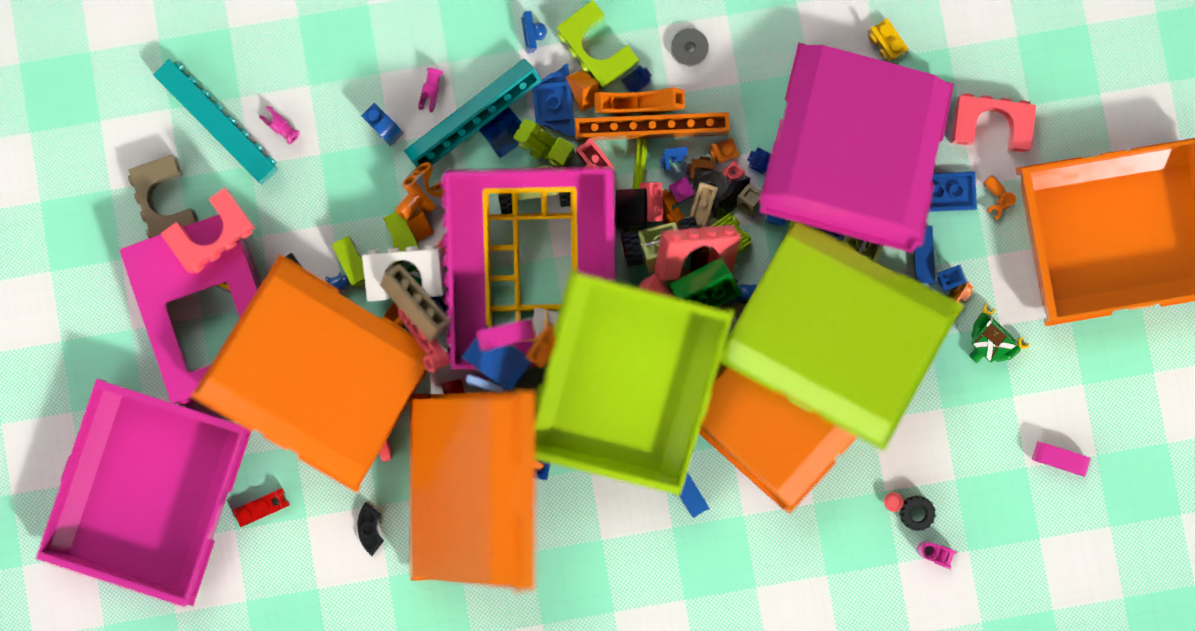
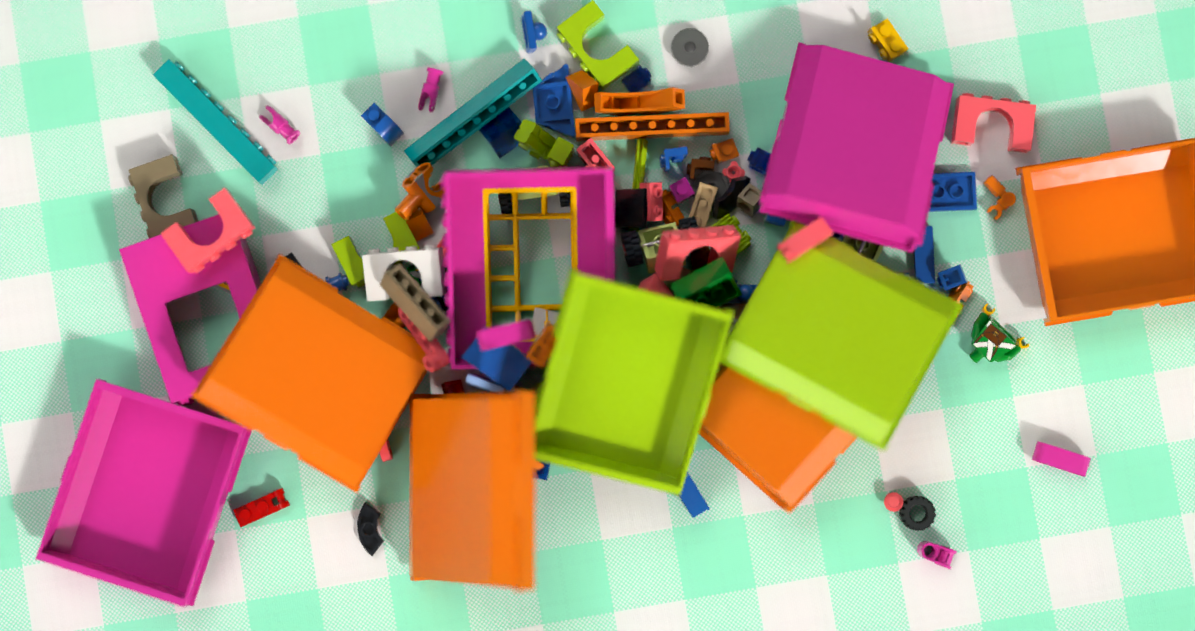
(805, 239): none -> coral hinge

